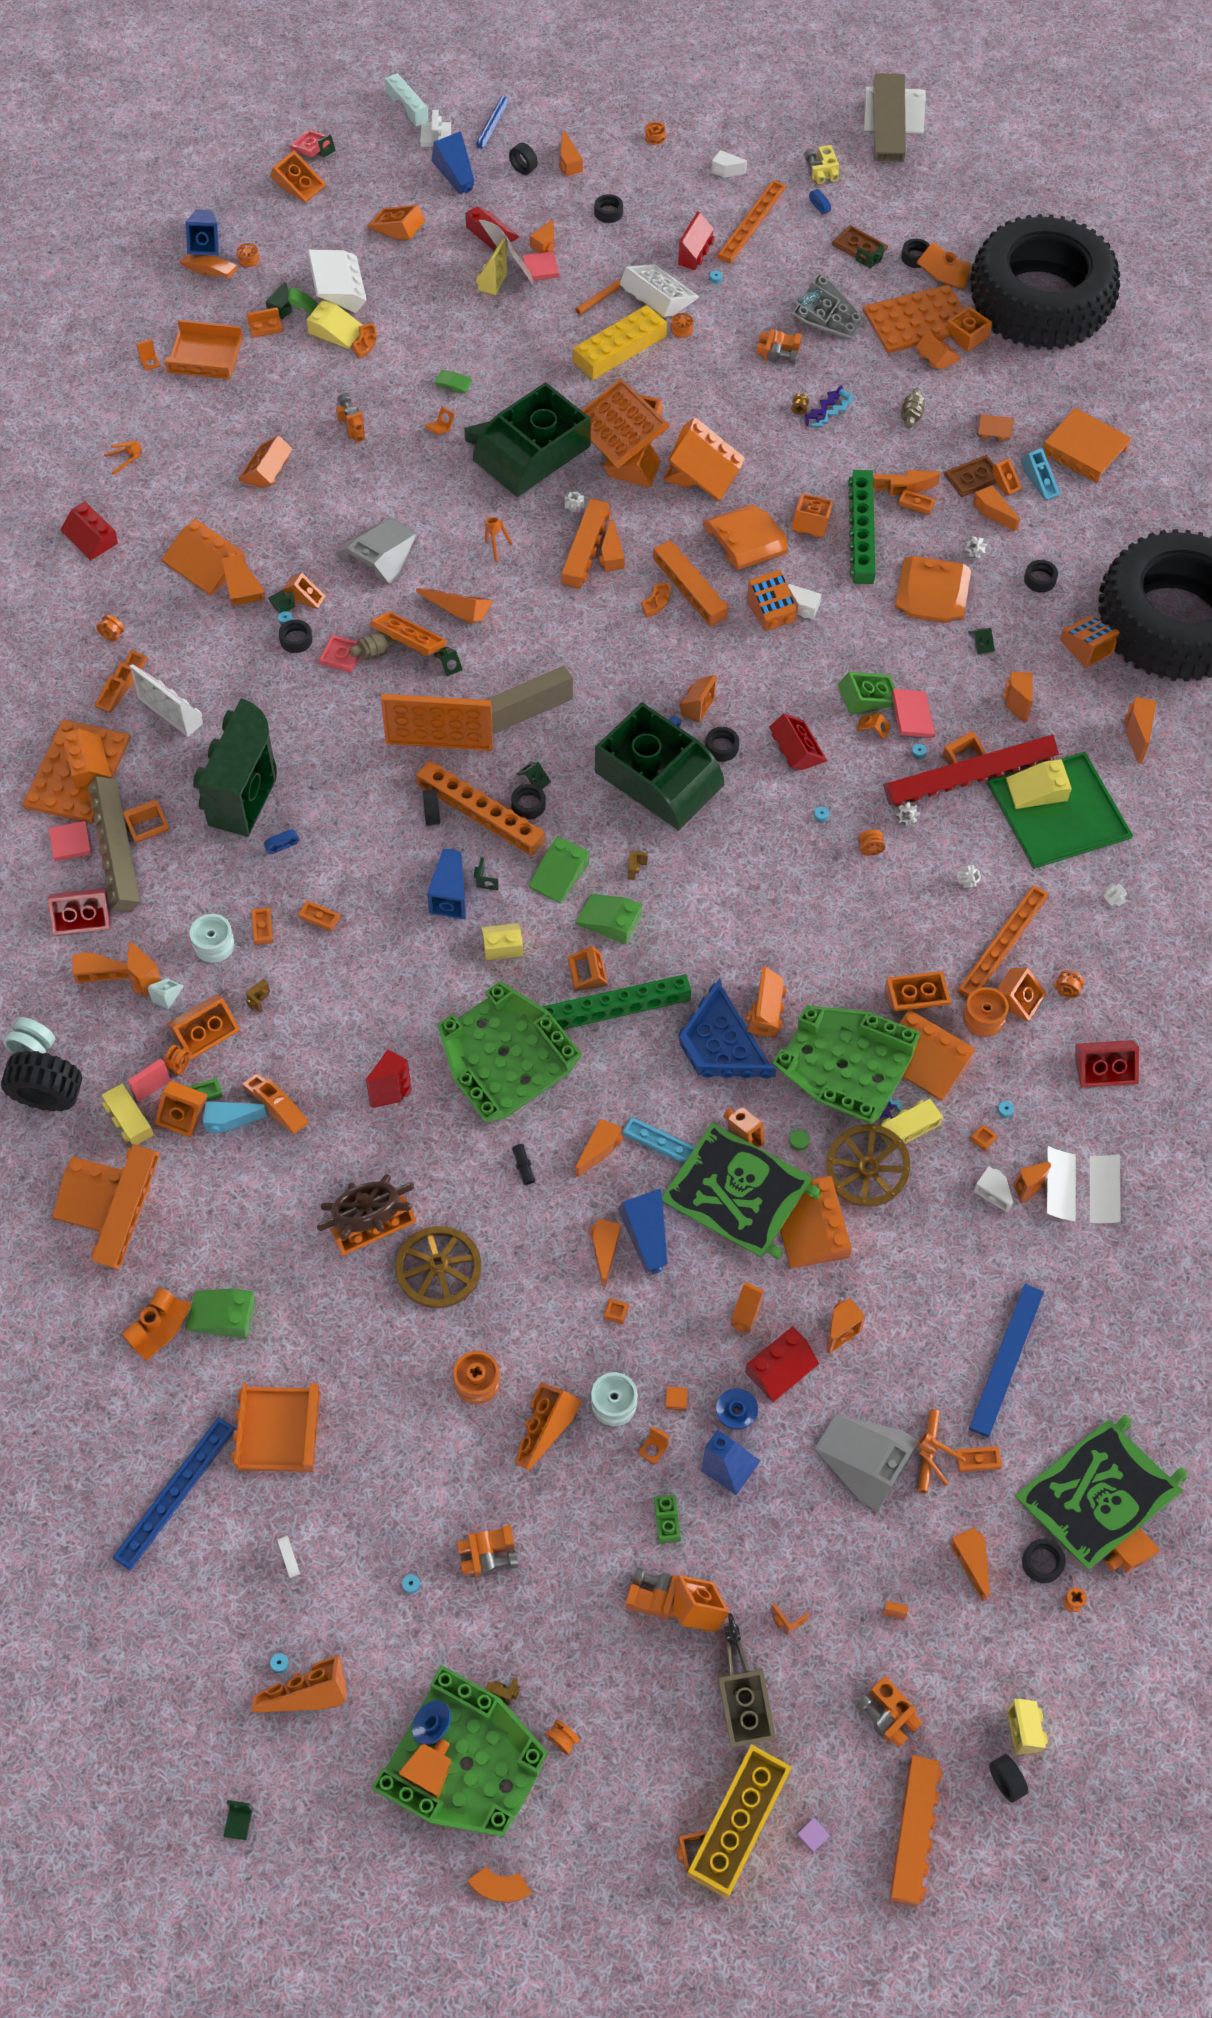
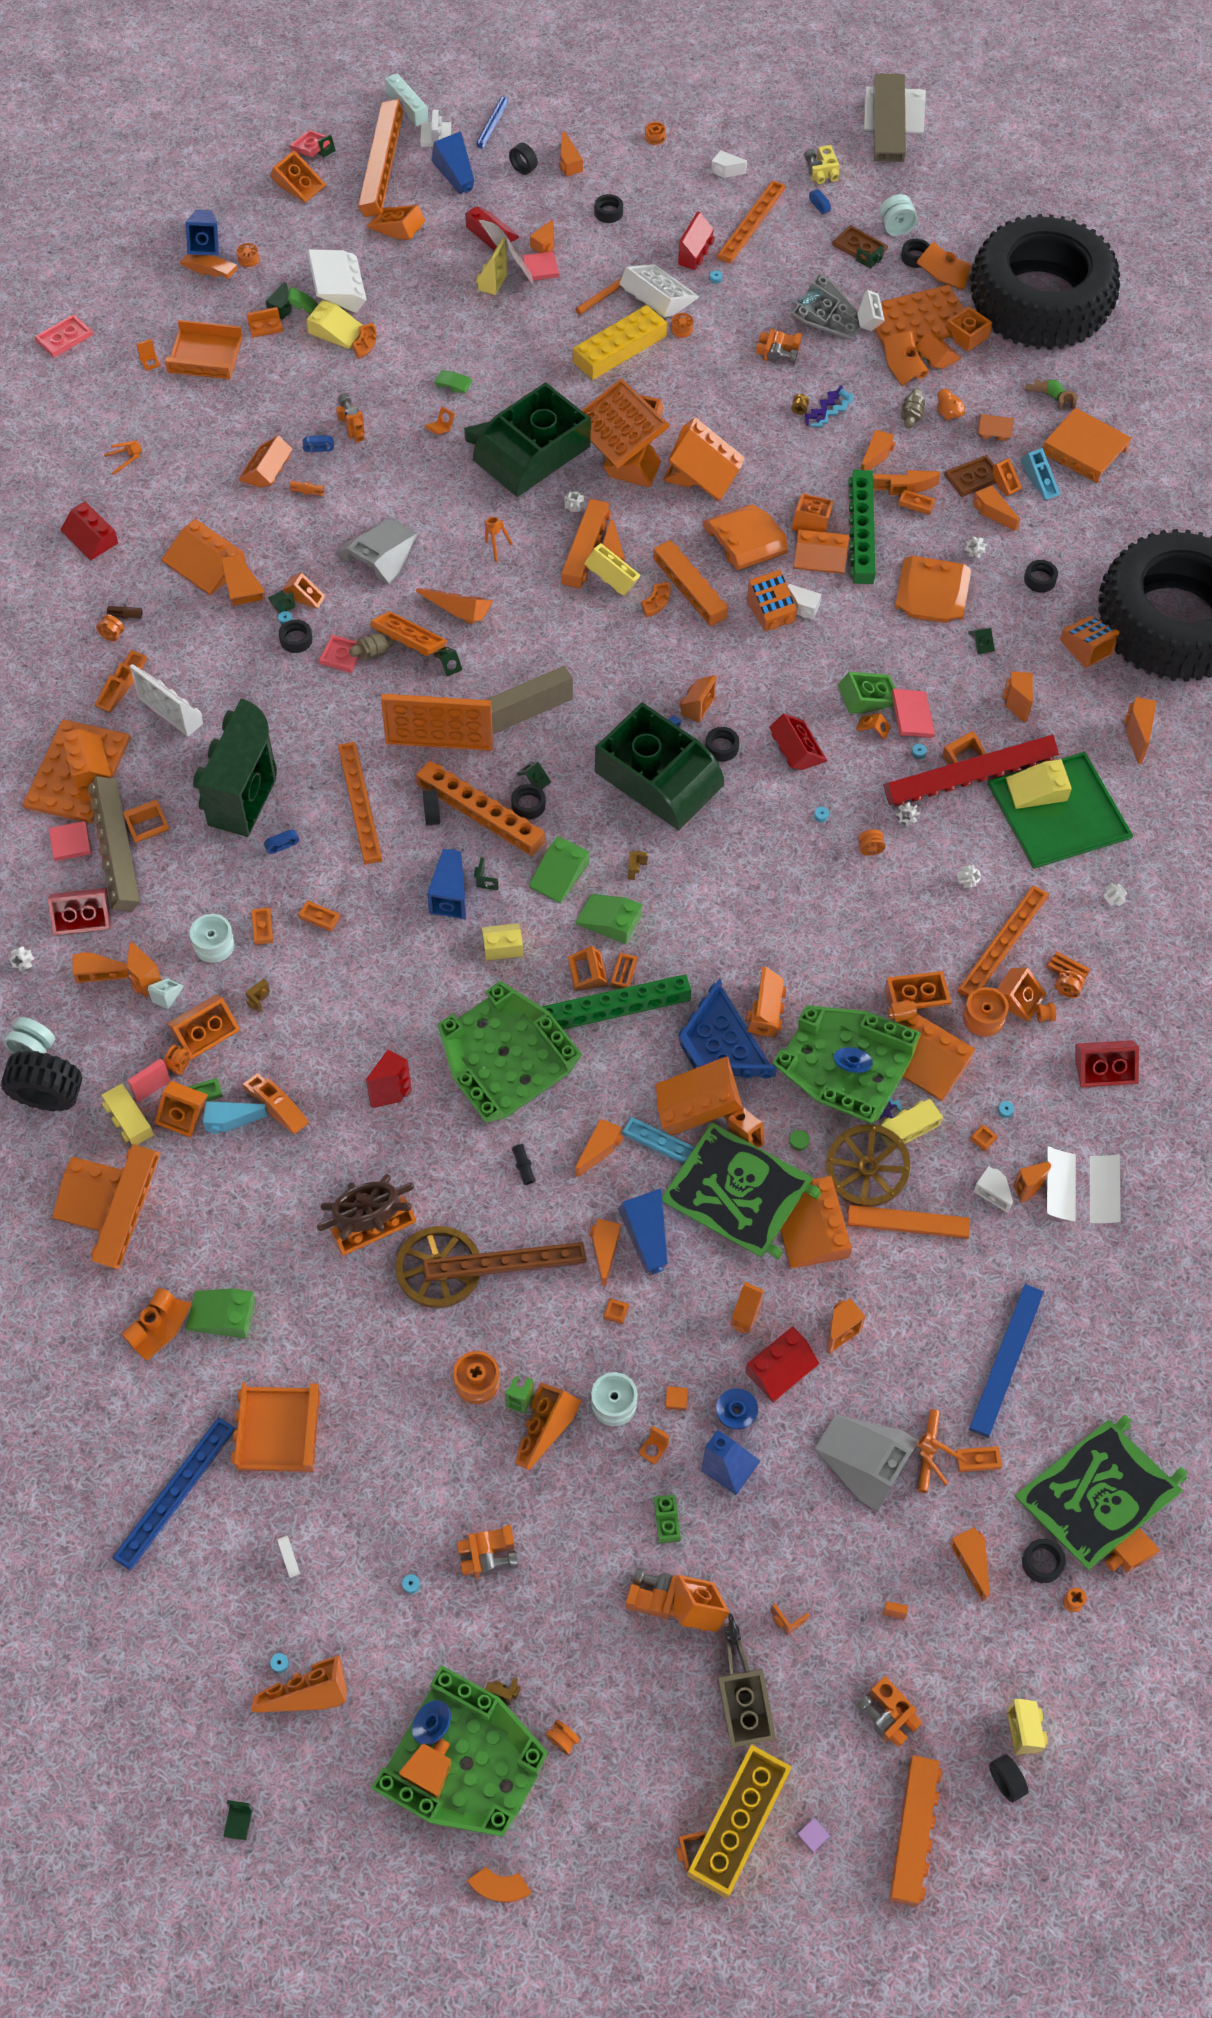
(21, 959): none -> white gear
(63, 336): none -> coral tile
(125, 612): none -> reddish brown axle
(307, 488): none -> orange pin
(318, 443): none -> blue beam
(360, 803): none -> orange tile
(381, 158): none -> brick
(503, 1261): none -> dark orange tile
(519, 1397): none -> bright green hinge
(612, 569): none -> light yellow brick
(620, 984): none -> orange tile
(697, 1096): none -> orange slope
(821, 551): none -> orange slope
(853, 1060): none -> blue dish
(870, 311): none -> white slope
(878, 449): none -> orange slope
(897, 350): none -> orange panel
(898, 215): none -> light aqua wheel
(902, 1010): none -> orange brick
(908, 1221): none -> orange tile
(949, 405): none -> orange piece
(1046, 1012): none -> orange wheel
(1055, 390): none -> medium nougat piece
(1068, 964): none -> orange tile

